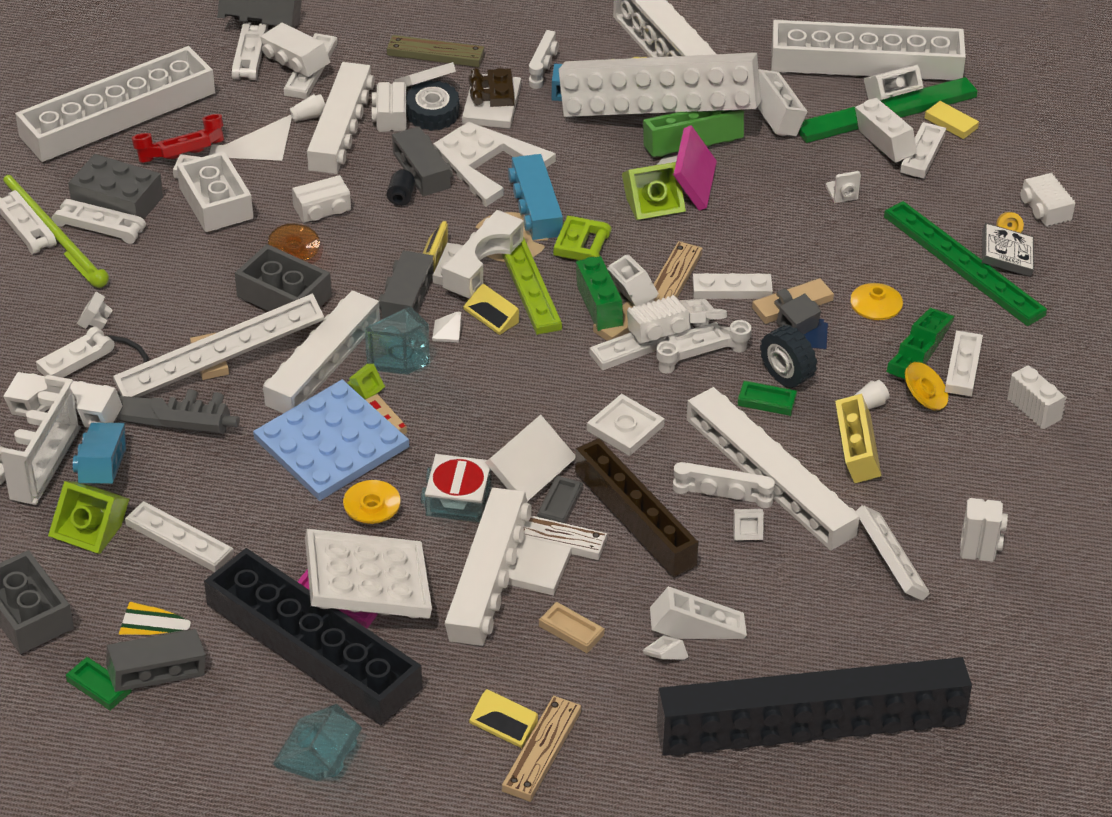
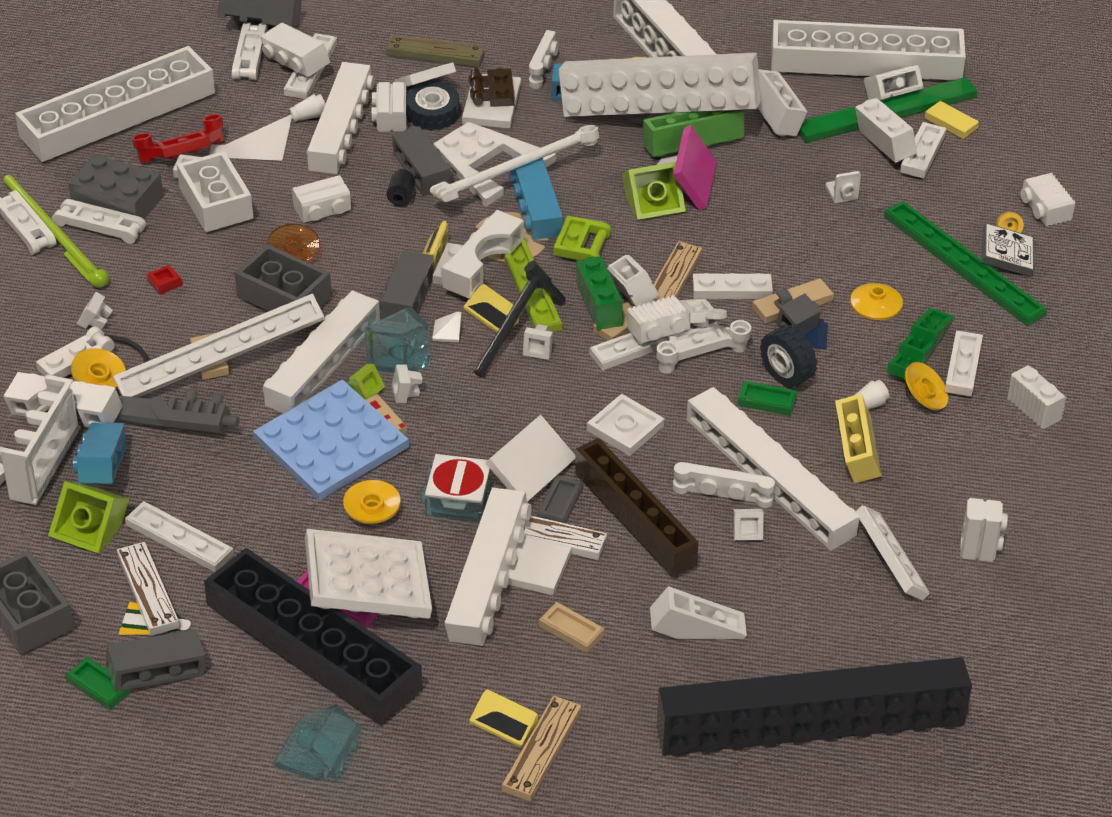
(96, 367): none -> yellow dish
(148, 588): none -> white tile
(164, 279): none -> red tile
(405, 383): none -> white tile
(446, 192): none -> white hinge
(537, 279): none -> black bar
(538, 342): none -> white tile
(667, 648): white slope -> none

